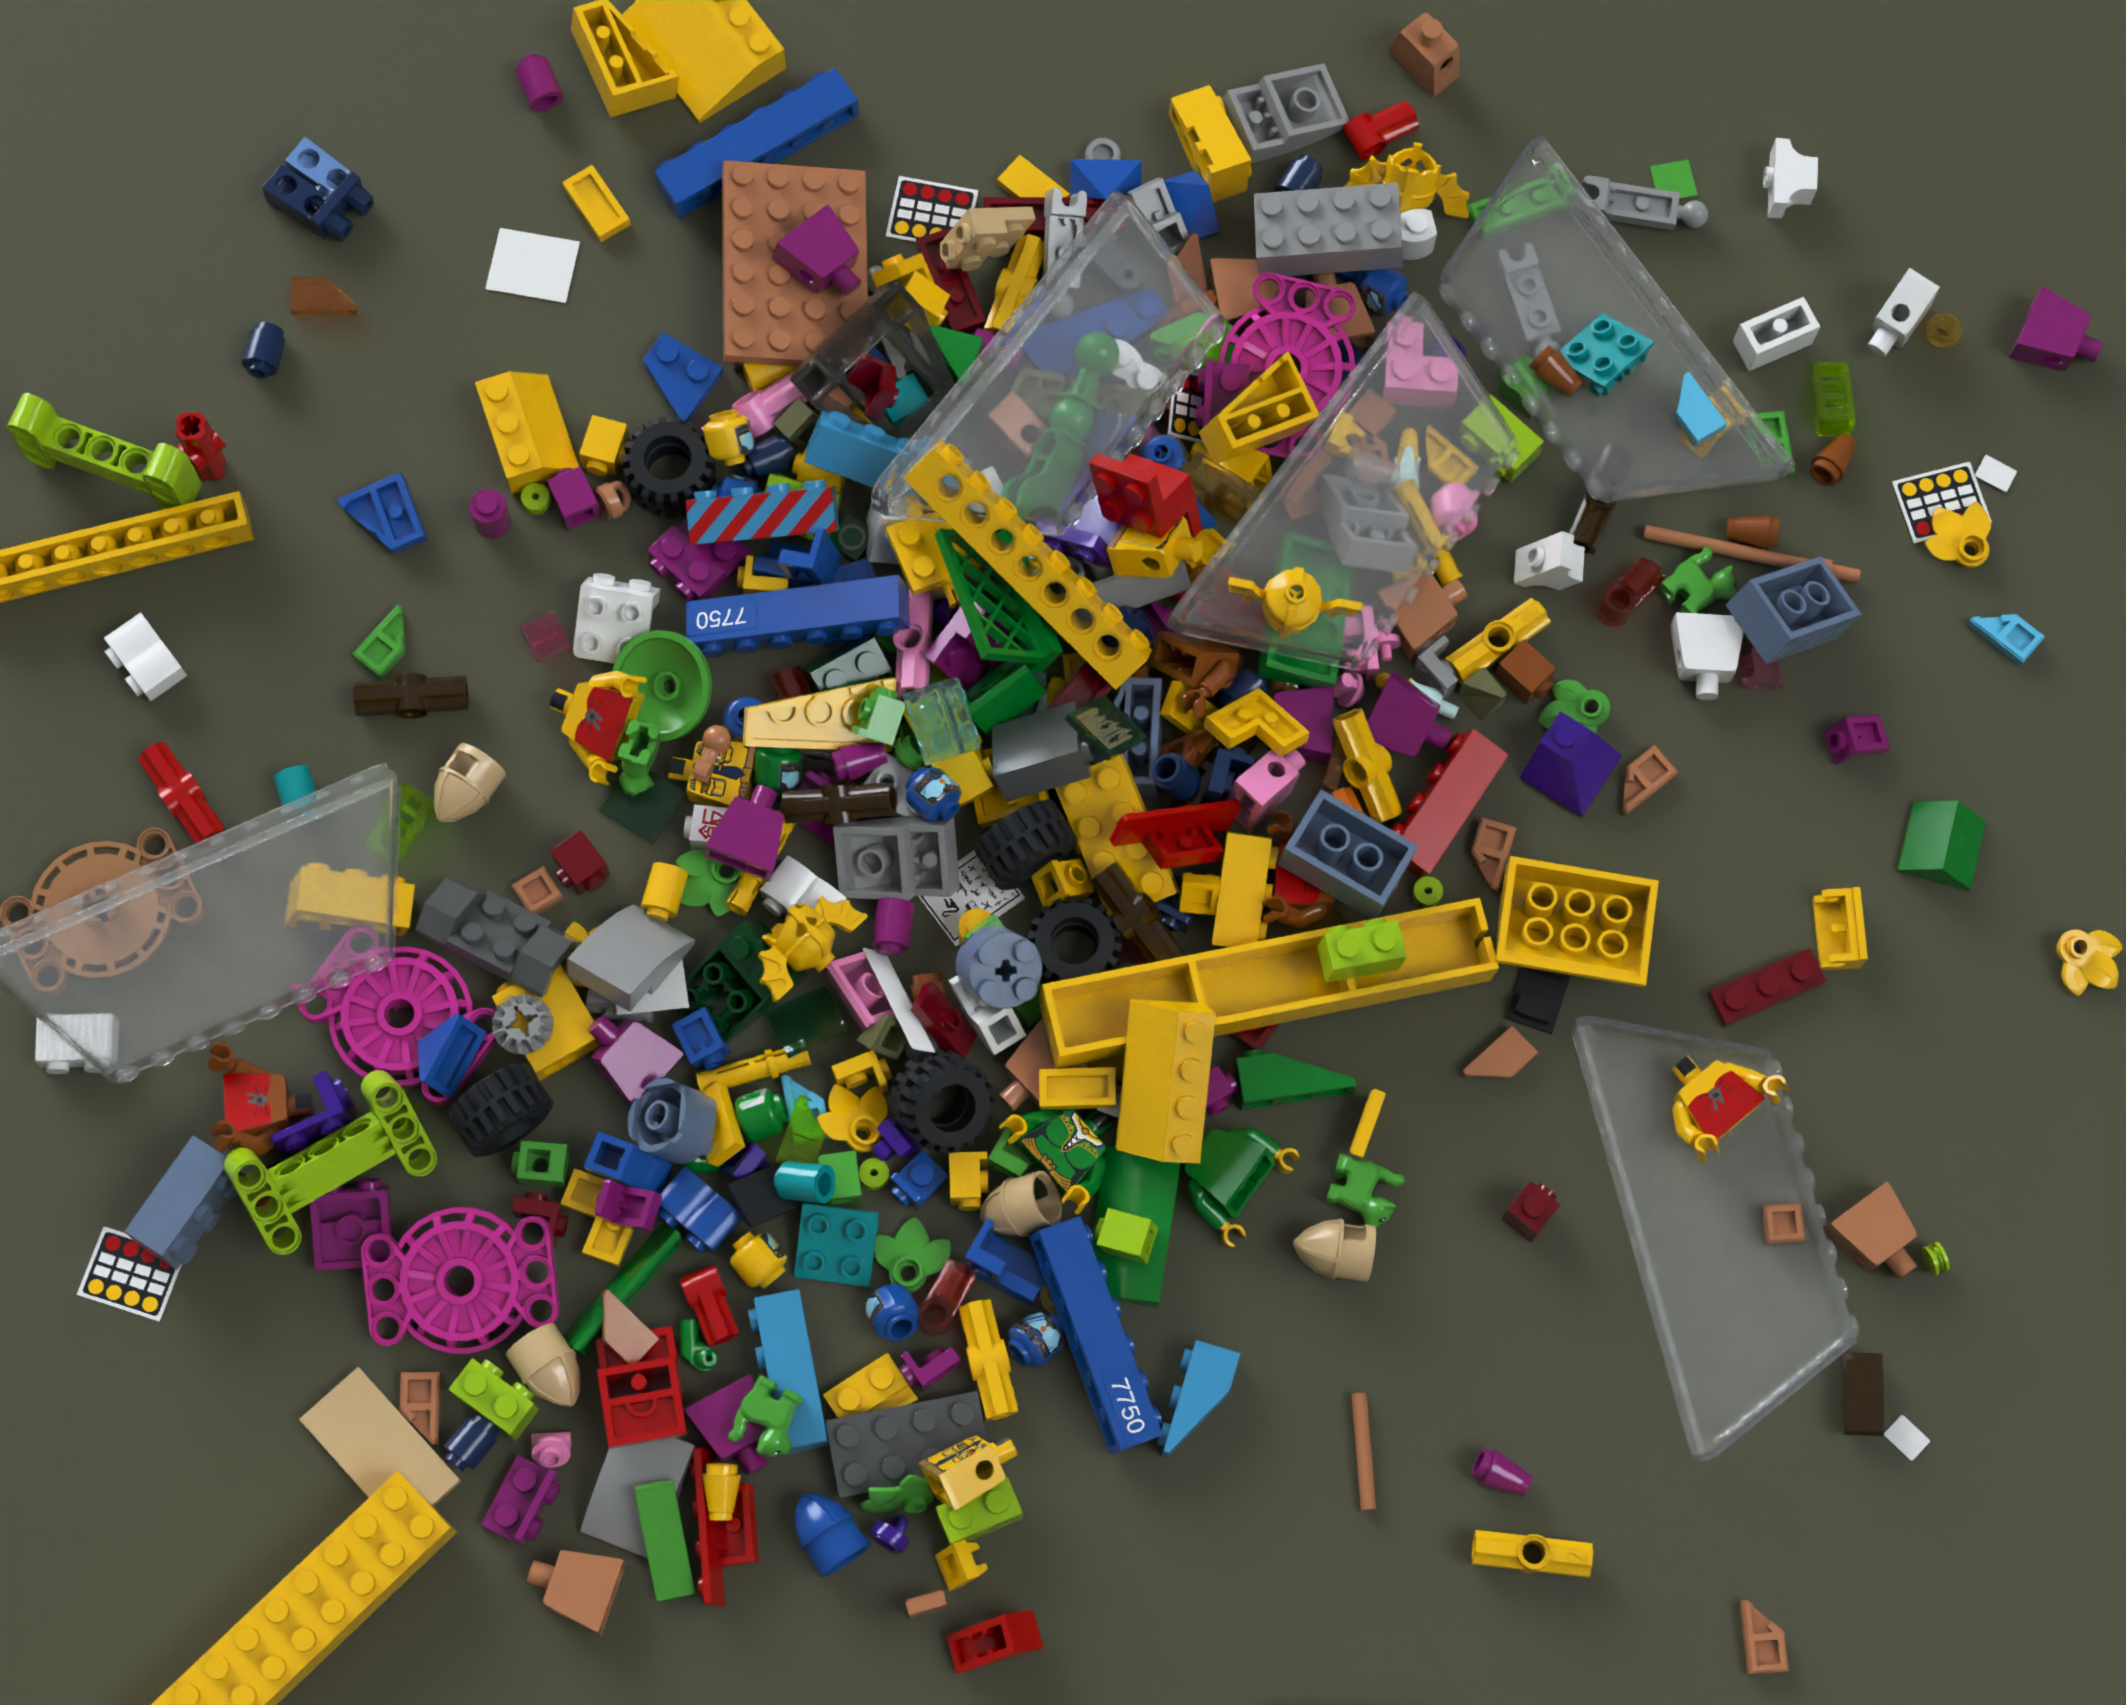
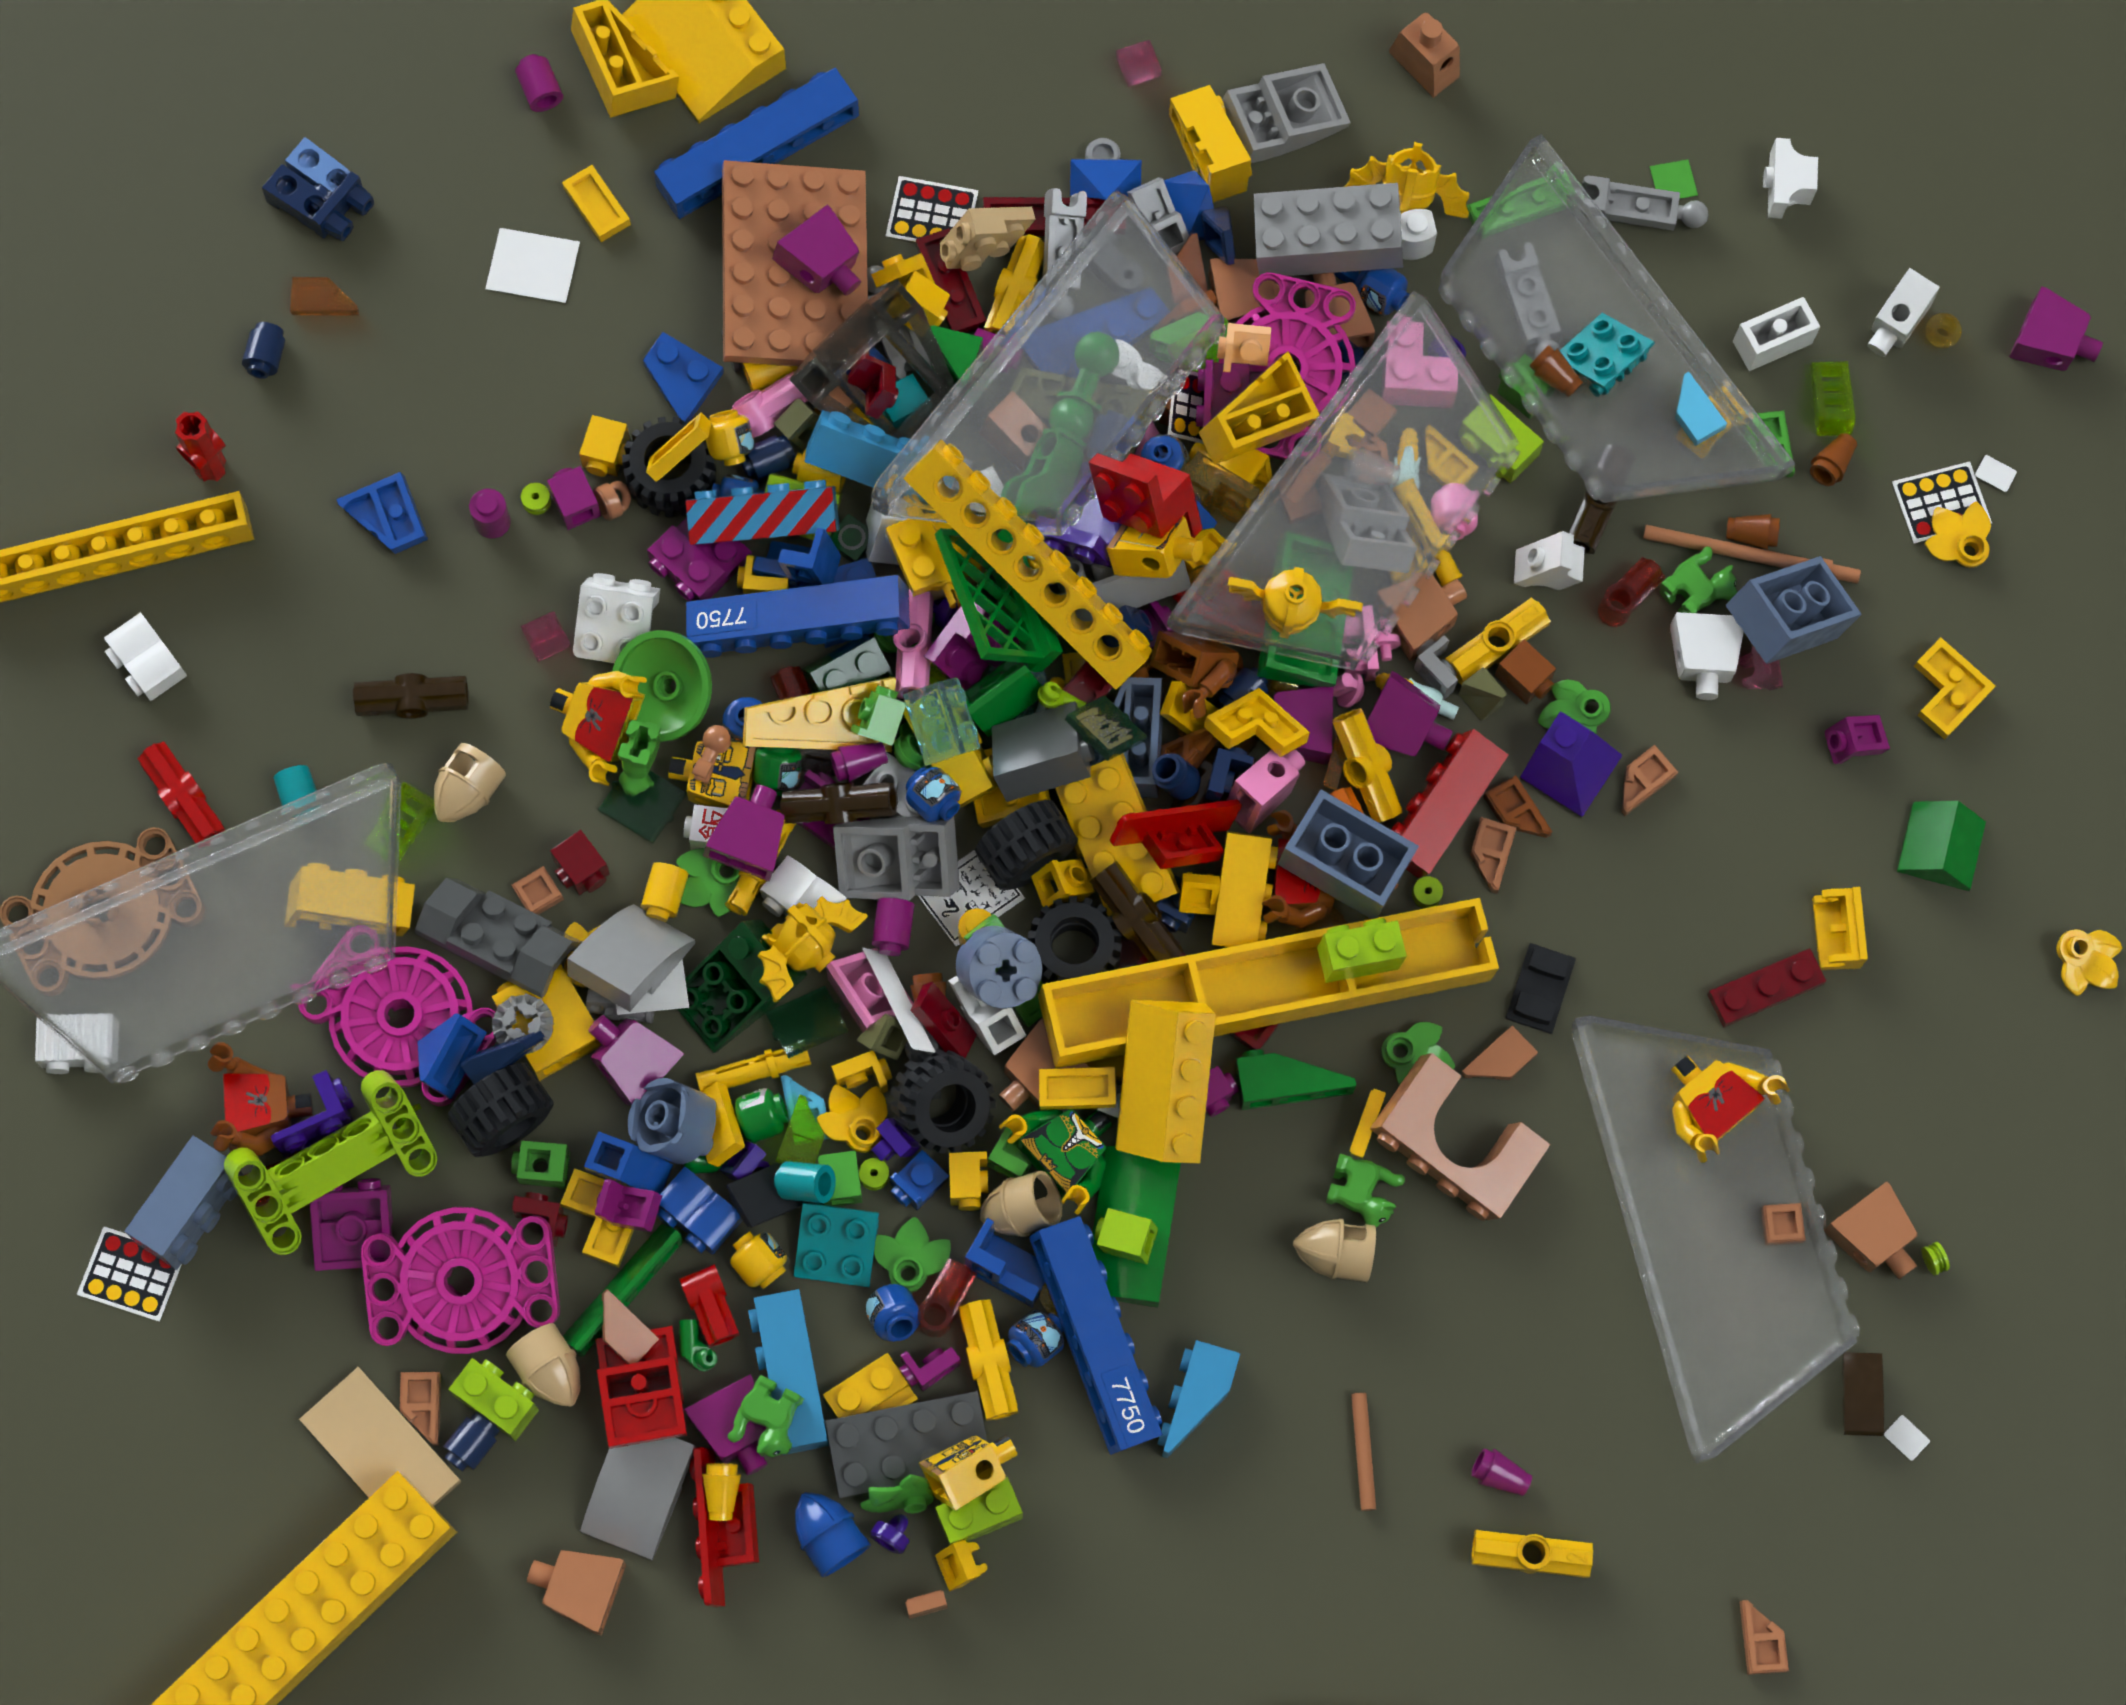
(44, 435): lime beam -> none
(384, 645): bright green tile -> none
(499, 1056): none -> dark blue slope
(521, 1501): magenta bracket -> none
(526, 427): yellow slope -> none
(551, 1448): bright pink plate -> none
(664, 1540): bright green tile -> none
(678, 447): none -> yellow tile
(701, 1040): blue bracket -> none
(994, 1641): red arch -> none
(1026, 180): yellow tile -> none
(1052, 696): none -> lime arm
(1138, 63): none -> clear pink tile
(1219, 233): none -> dark blue slope
(1231, 1172): green torso -> none
(1244, 345): none -> light nougat bracket
(1301, 175): dark blue brick -> none
(1372, 133): red piece -> none
(1409, 1127): none -> nougat arch
(1417, 1041): none -> bright green plate
(1516, 808): none -> dark orange tile
(1531, 1210): dark red brick -> none
(1576, 921): yellow slope -> none
(1960, 688): none -> yellow plate
(2009, 635): medium azure tile -> none

